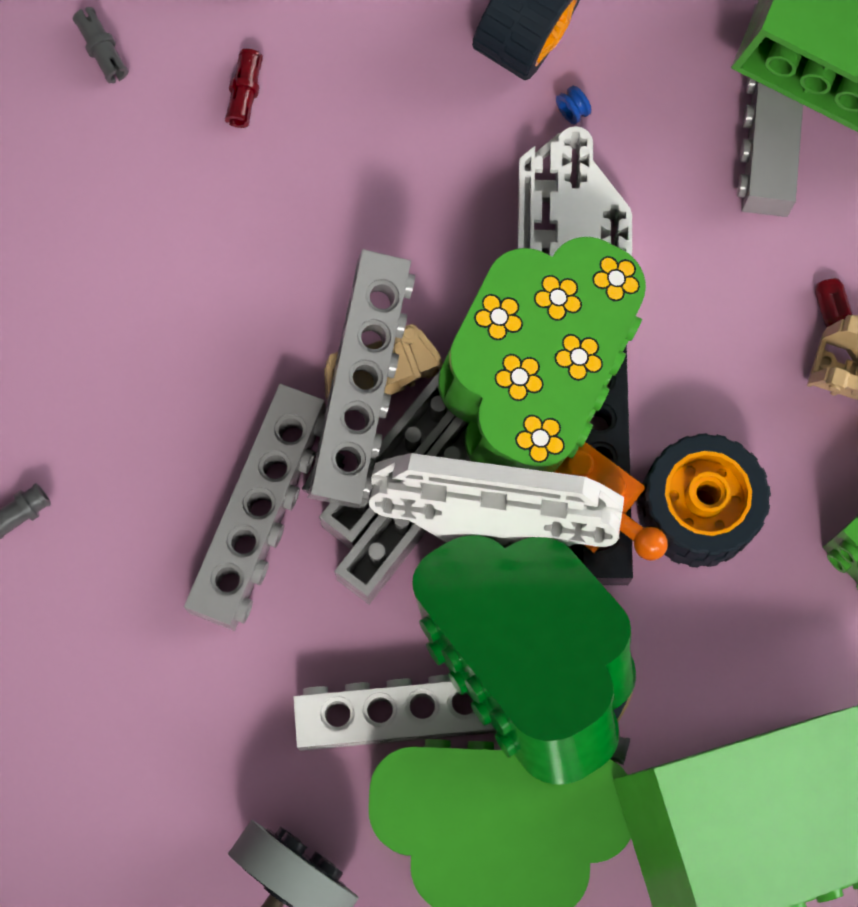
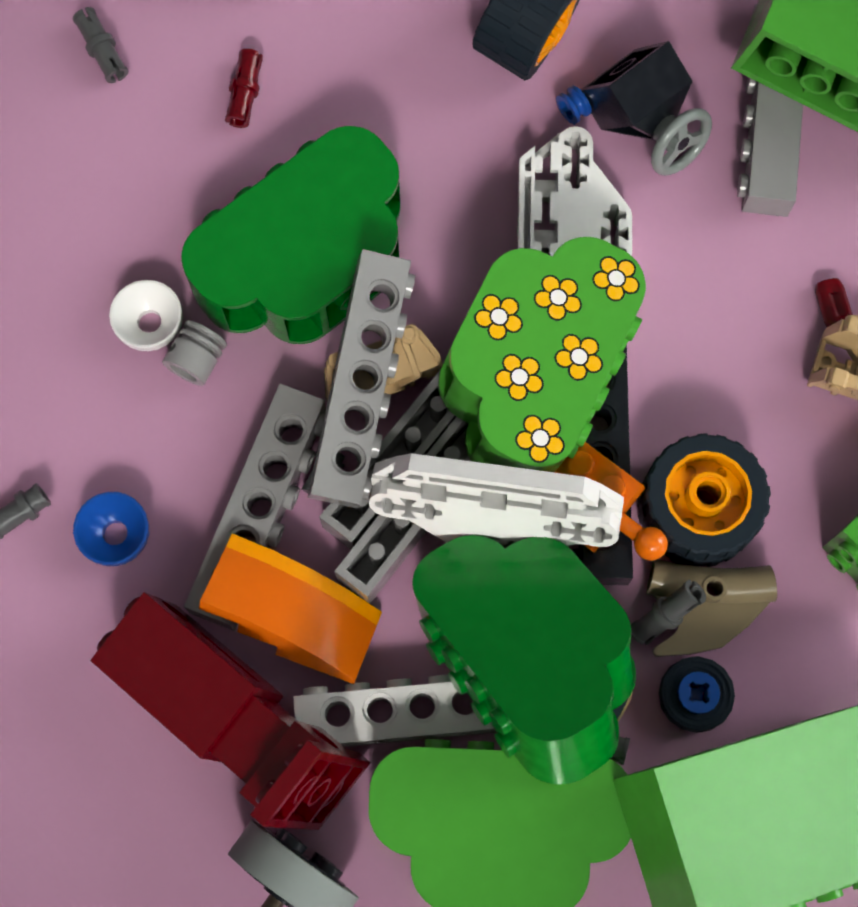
(98, 515): none -> blue piece
(141, 299): none -> white piece
(194, 353): none -> light grey piece
(227, 714): none -> dark red brick
(291, 608): none -> orange slope
(294, 238): none -> green brick
(643, 100): none -> black piece
(668, 612): none -> dark grey pin
(685, 704): none -> black wheel
(710, 626): none -> dark tan pin

